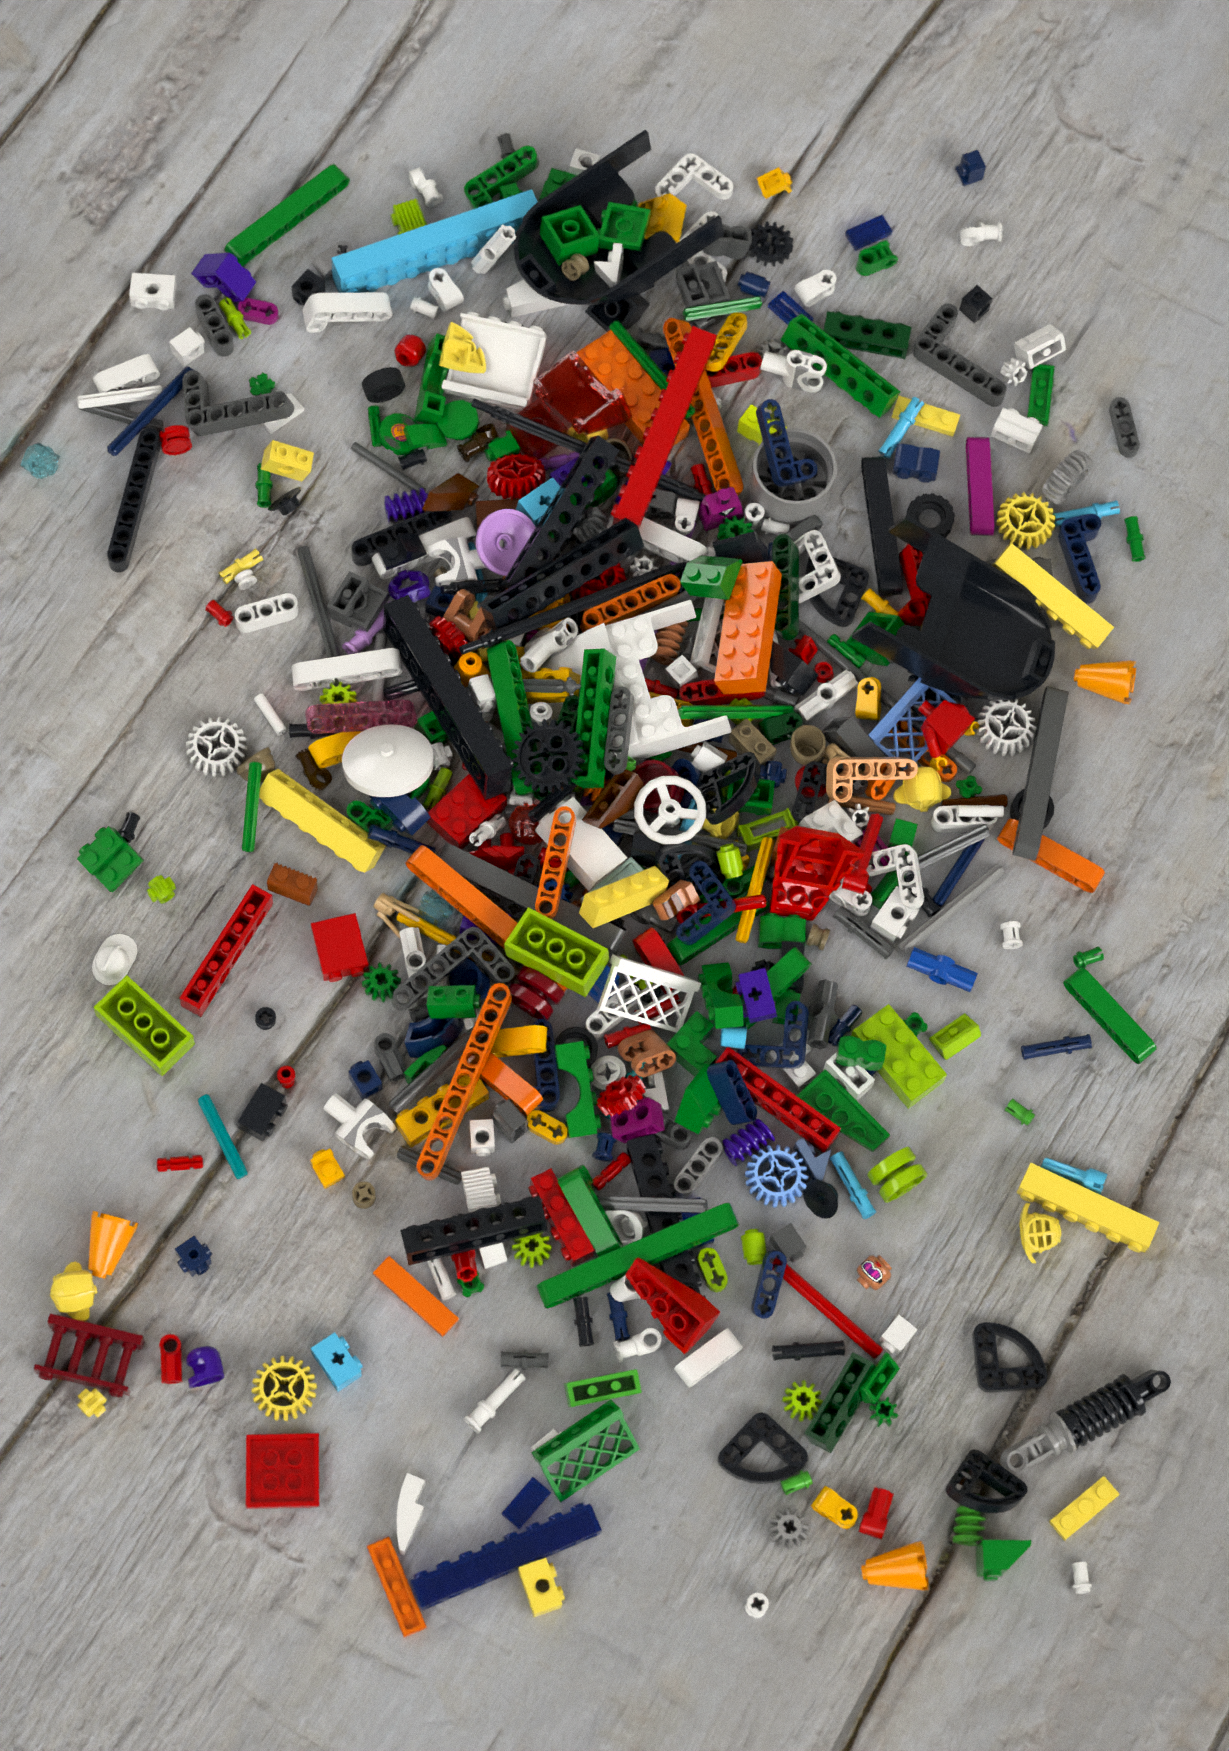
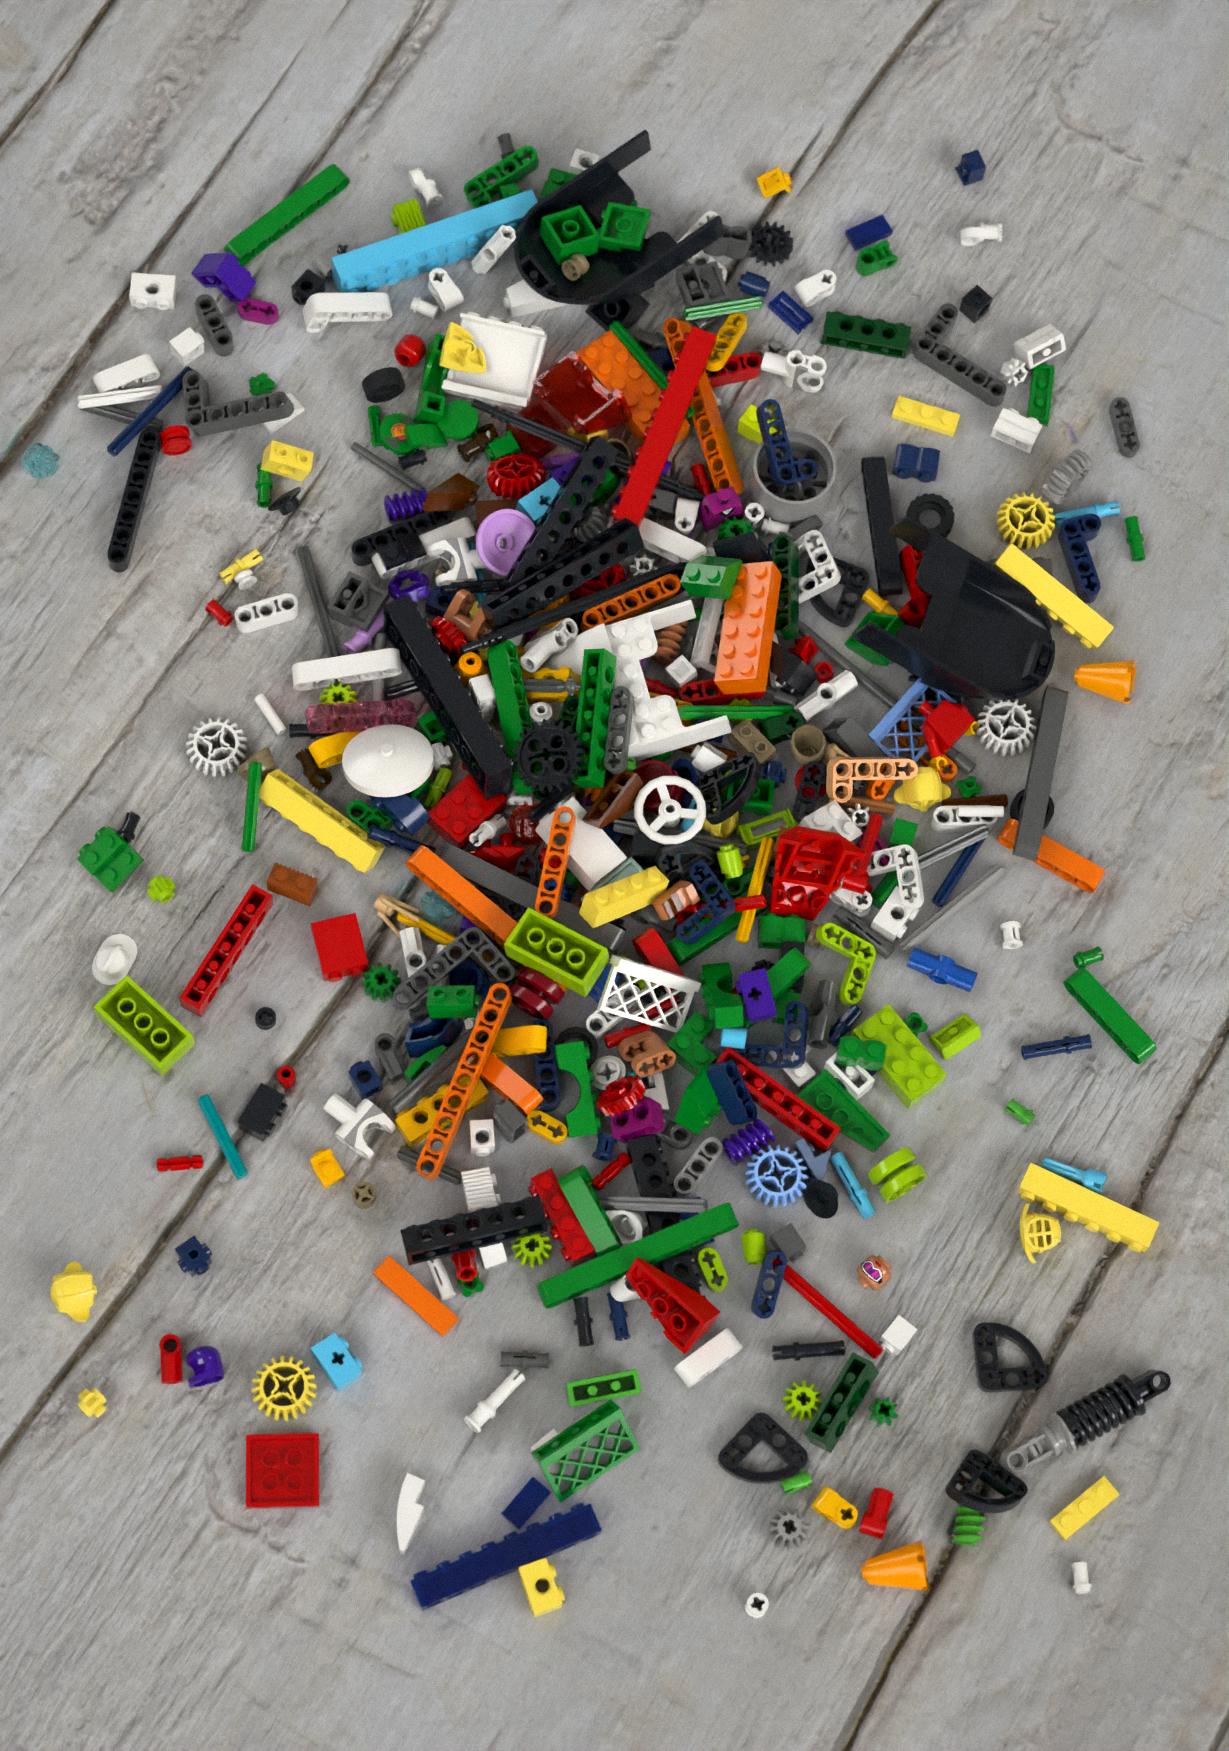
(83, 1331): dark red fence -> none
(108, 1242): light orange cone -> none
(234, 318): lime pin -> none
(396, 1587): orange tile -> none
(611, 270): white slope -> none
(636, 1345): white connector -> none
(666, 215): yellow slope -> none
(695, 172): white beam -> none
(842, 366): green brick -> none
(846, 650): green axle -> none
(856, 959): none -> lime beam
(868, 703): yellow piece -> none
(879, 1379): green slope -> none
(906, 419): medium azure pin -> none
(928, 905): black pin -> none
(979, 486): magenta beam -> none
(997, 1556): green slope -> none

